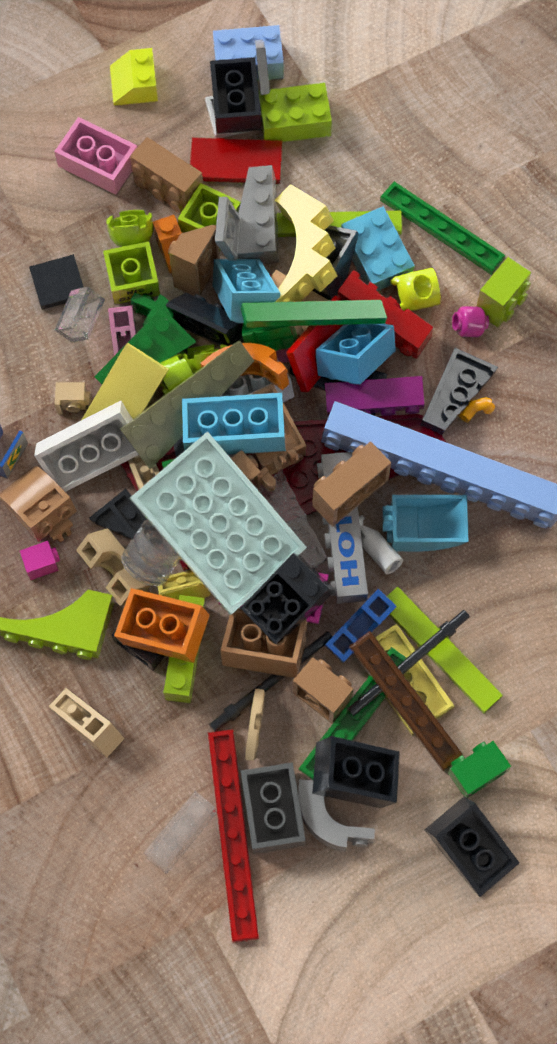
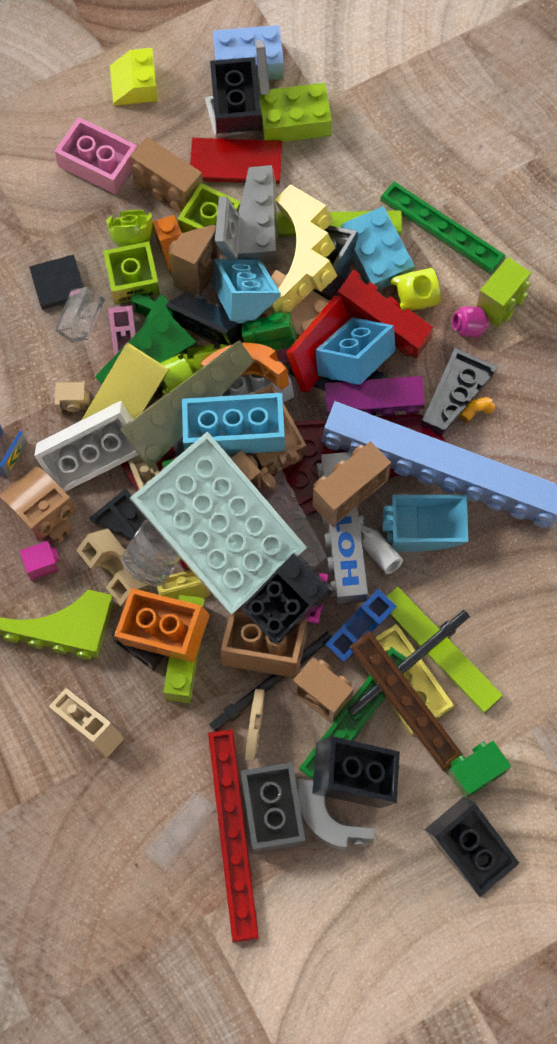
(313, 313): tile -> none

